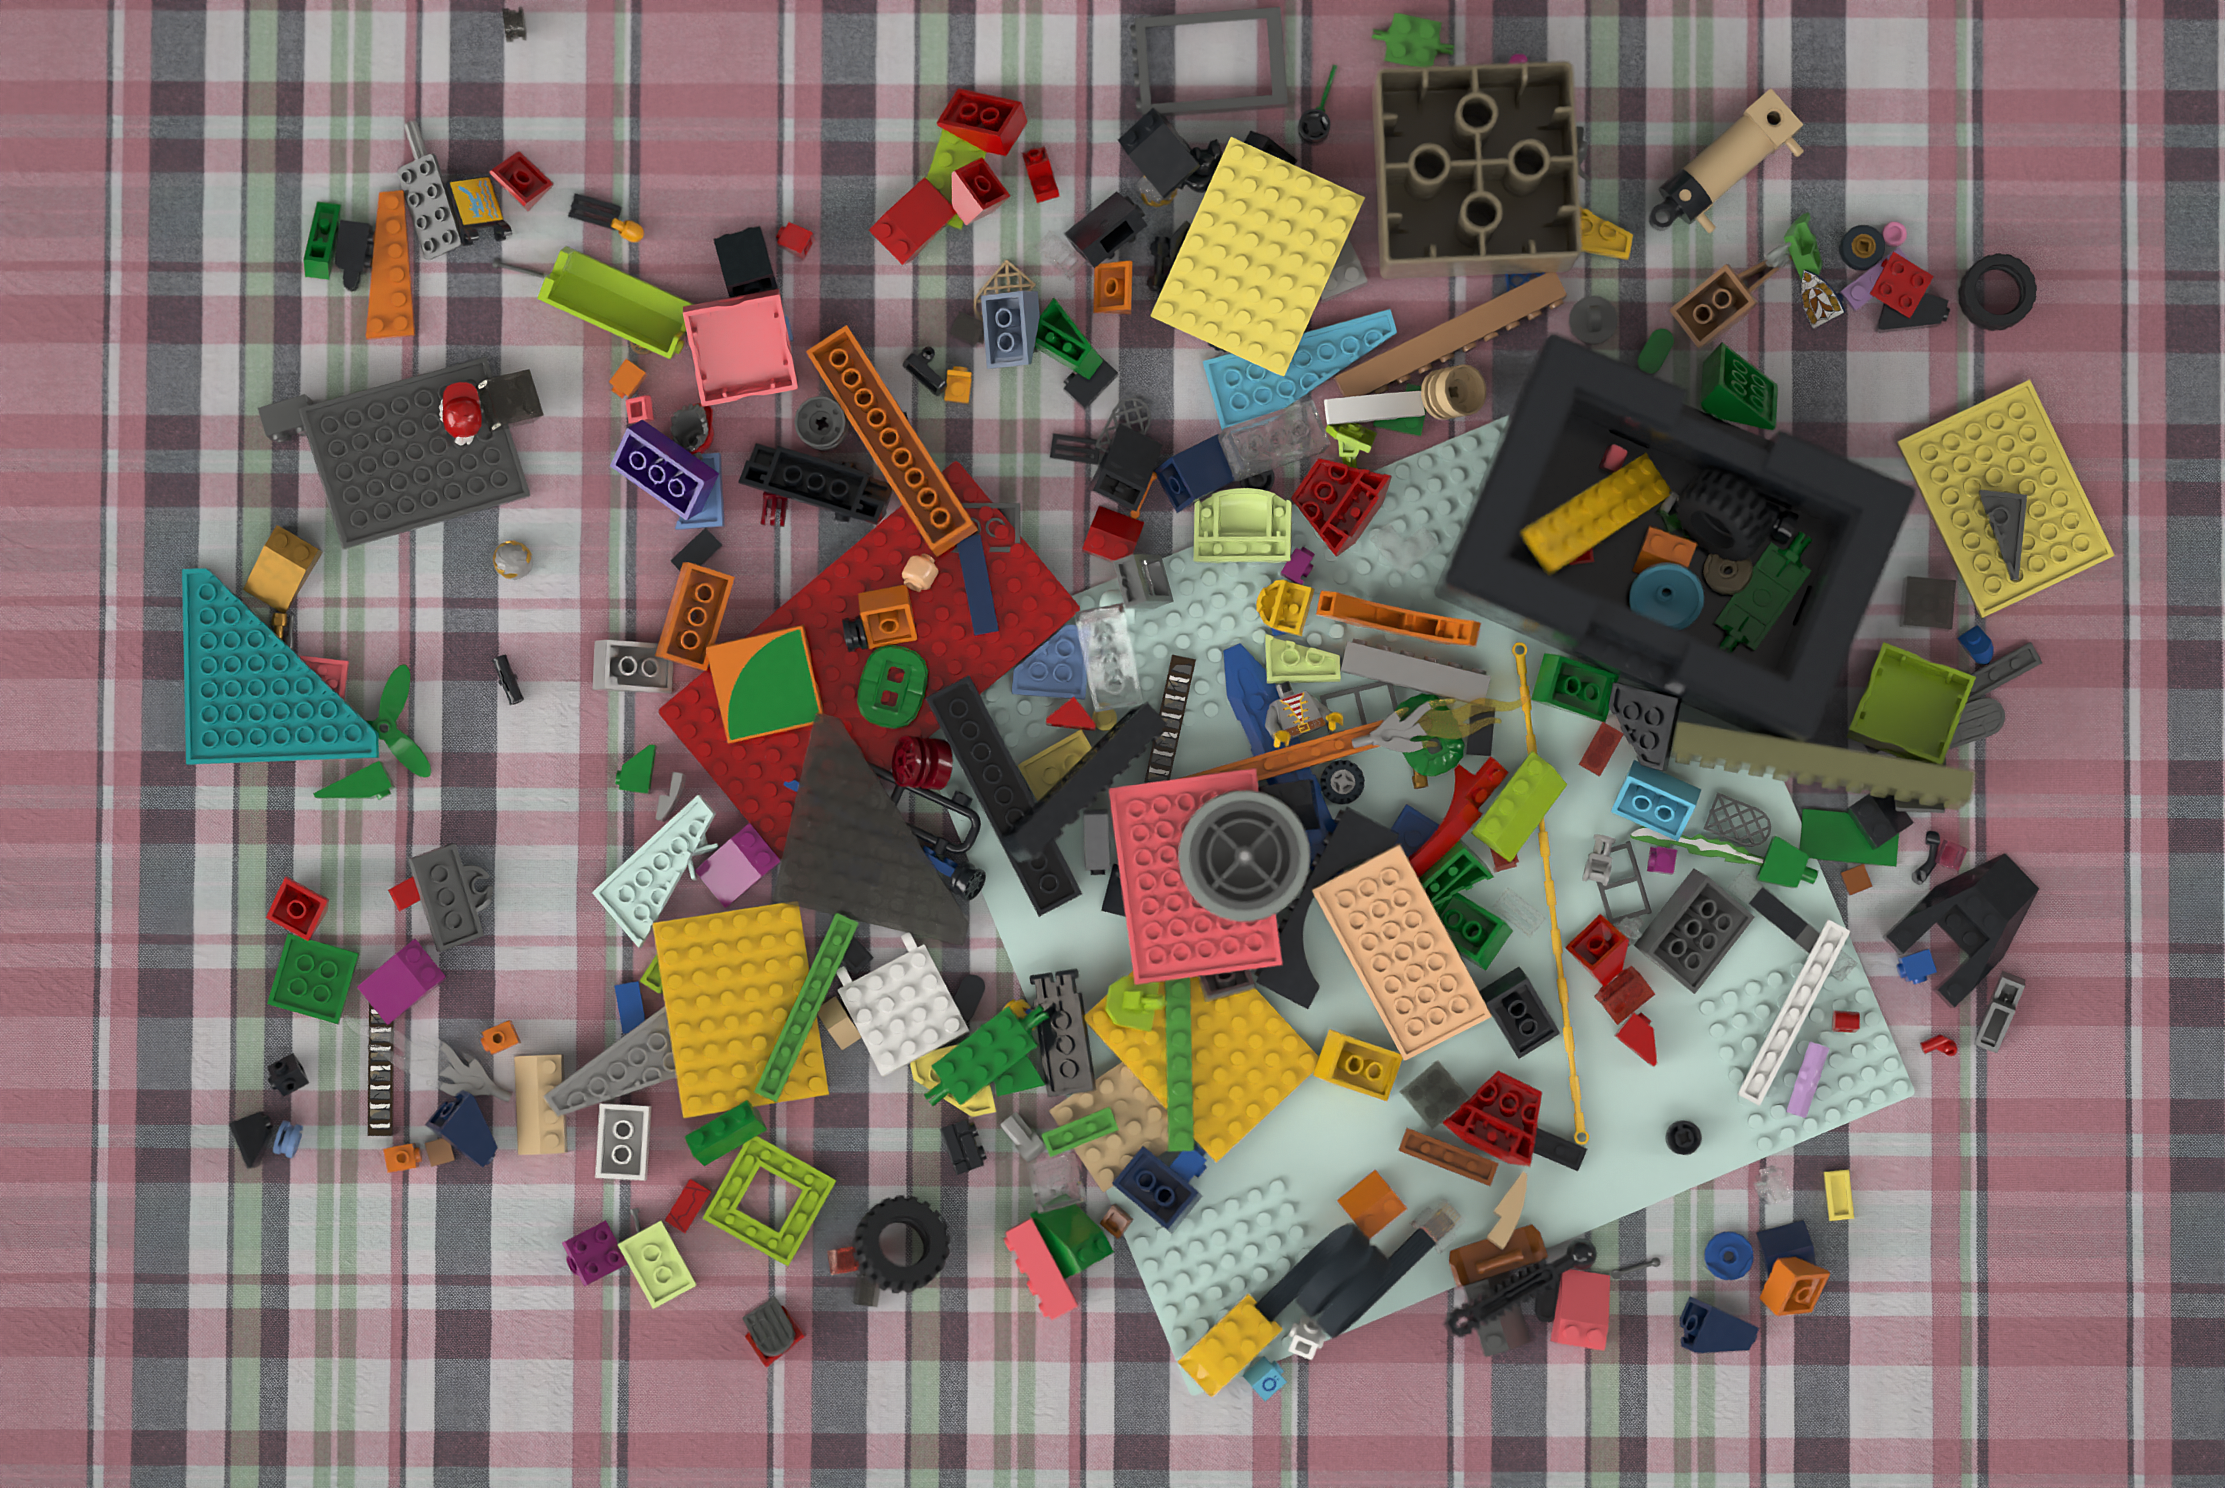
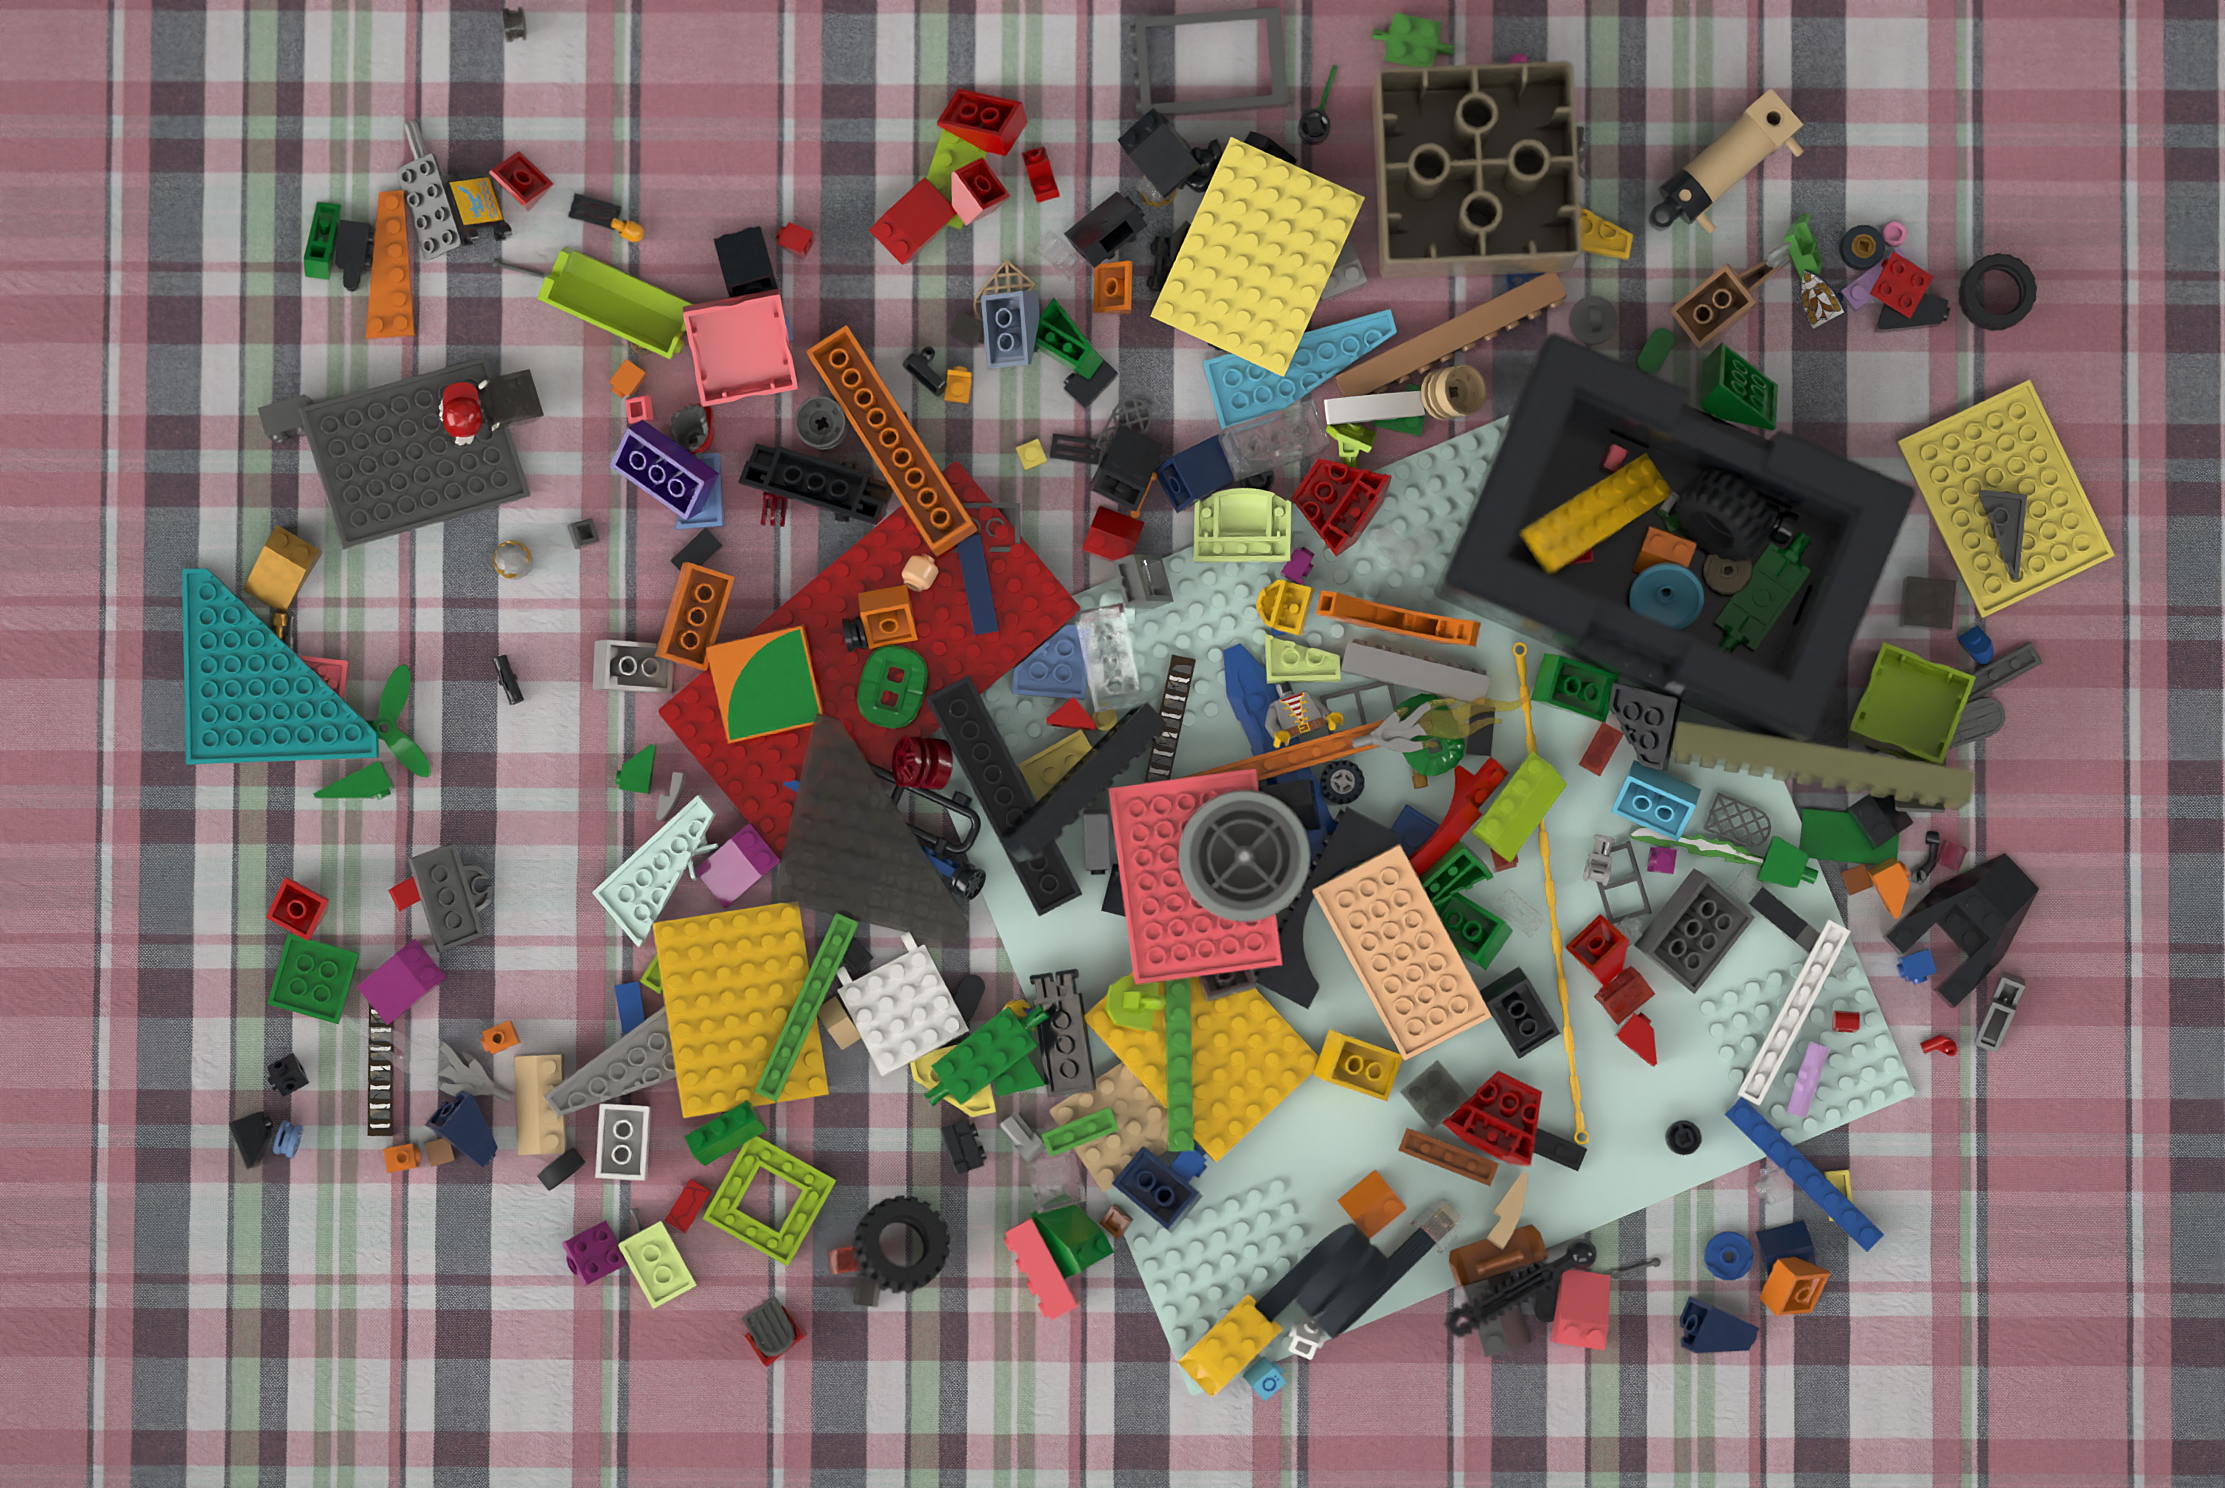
(561, 1169): none -> black tyre
(583, 533): none -> dark grey brick
(1031, 454): none -> light yellow plate
(1804, 1174): none -> blue plate
(1891, 884): none -> orange slope

